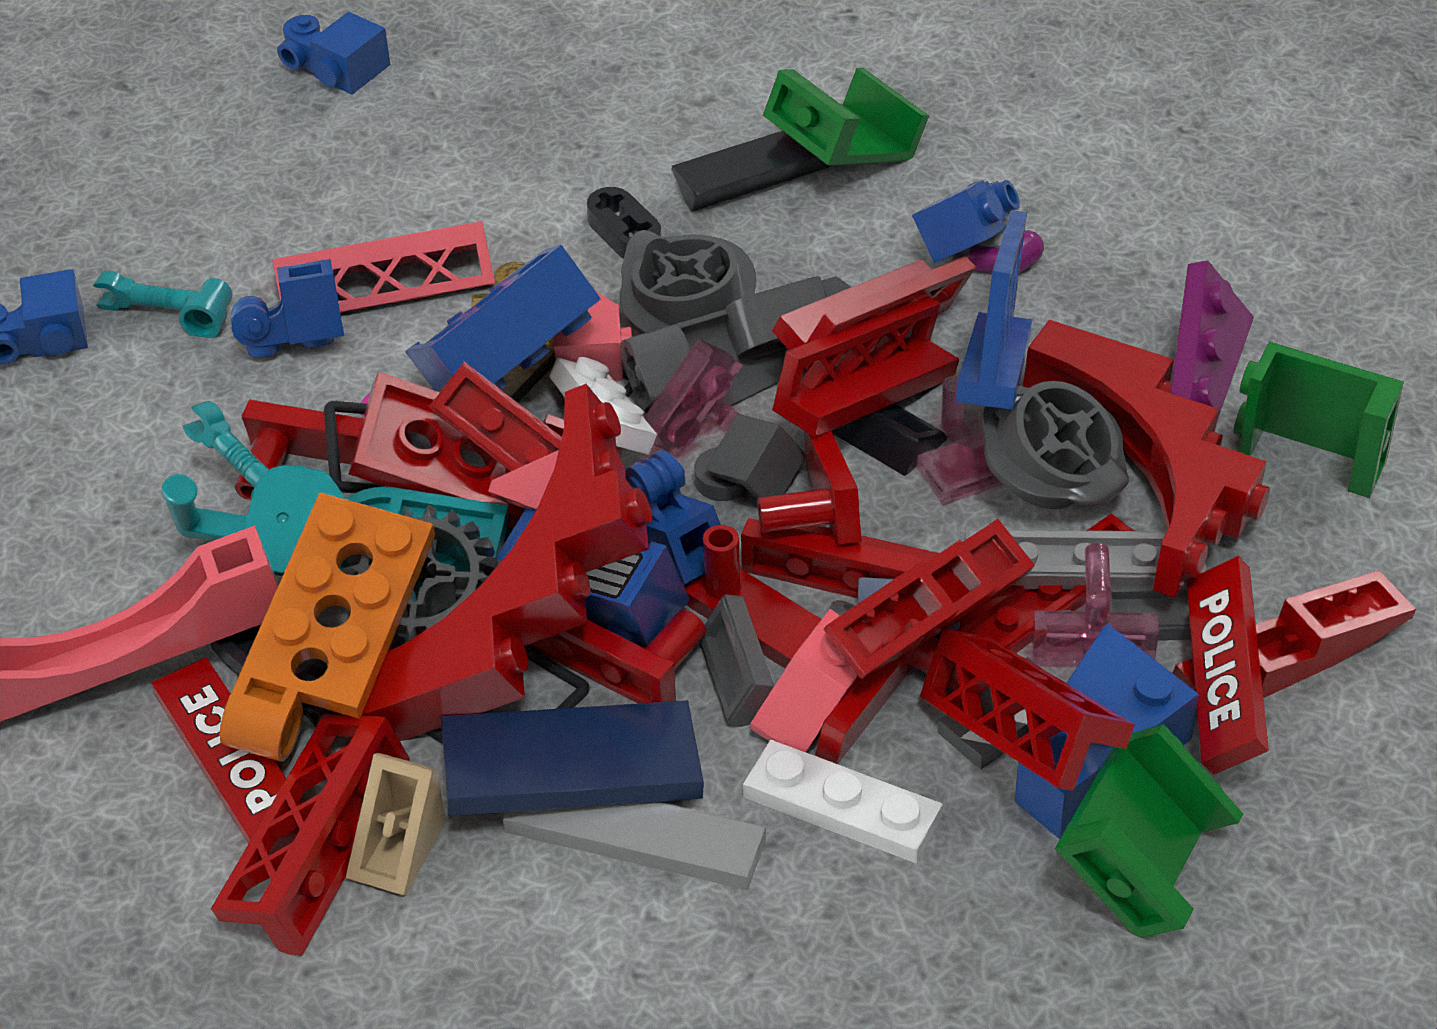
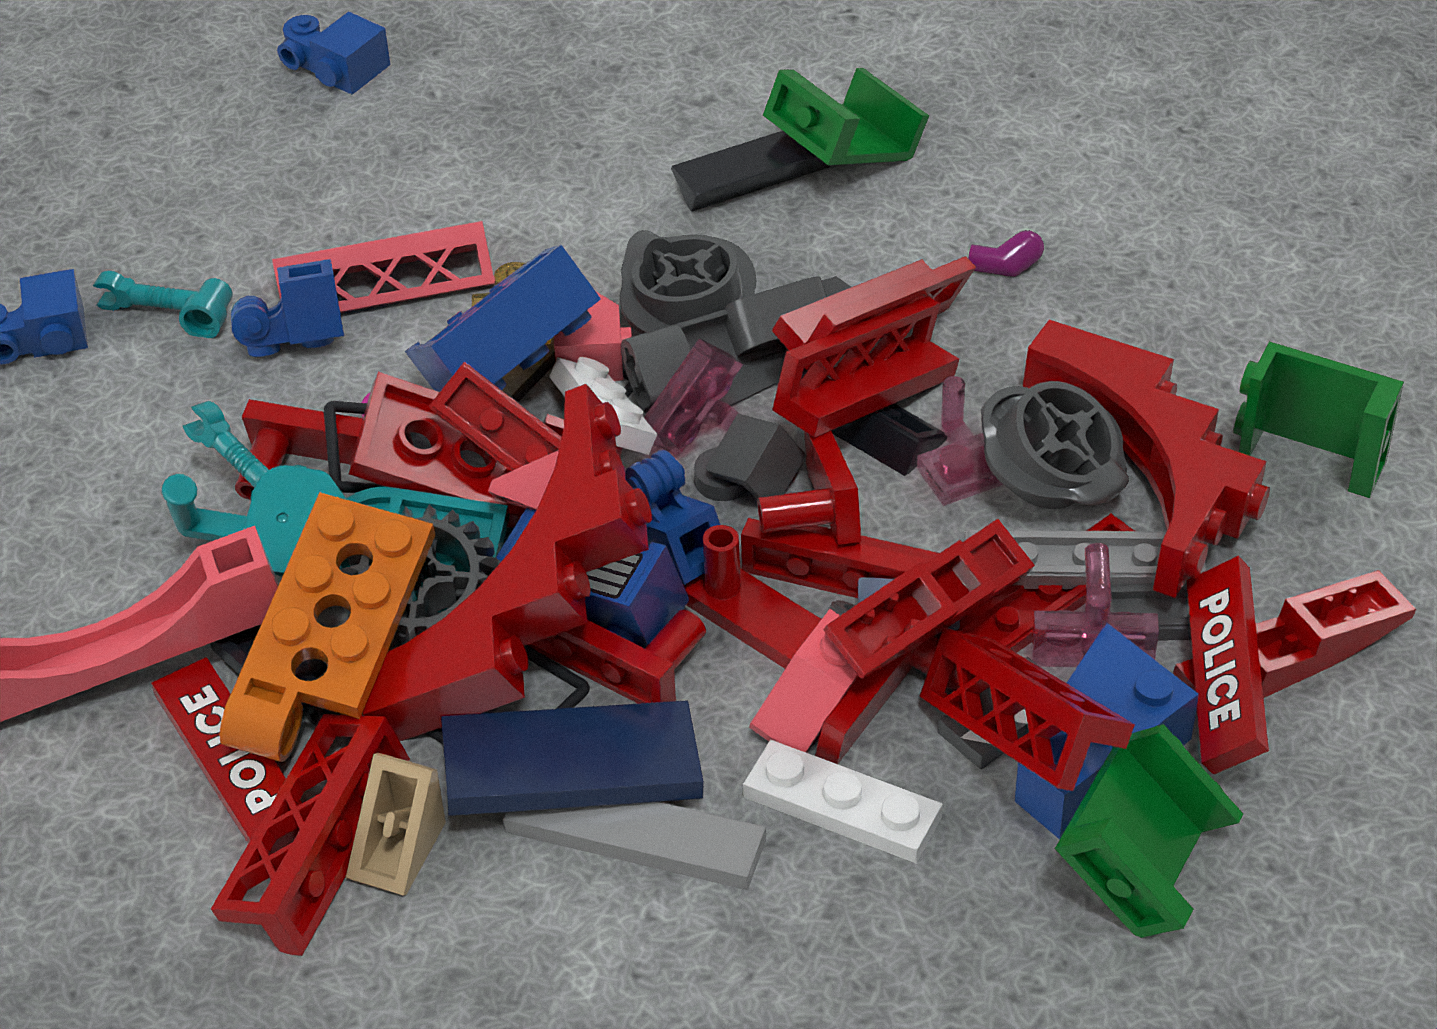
(615, 229): black beam -> none
(736, 661): dark grey tile -> none
(966, 217): blue brick -> none
(998, 339): blue fence -> none
(1209, 336): magenta wing -> none

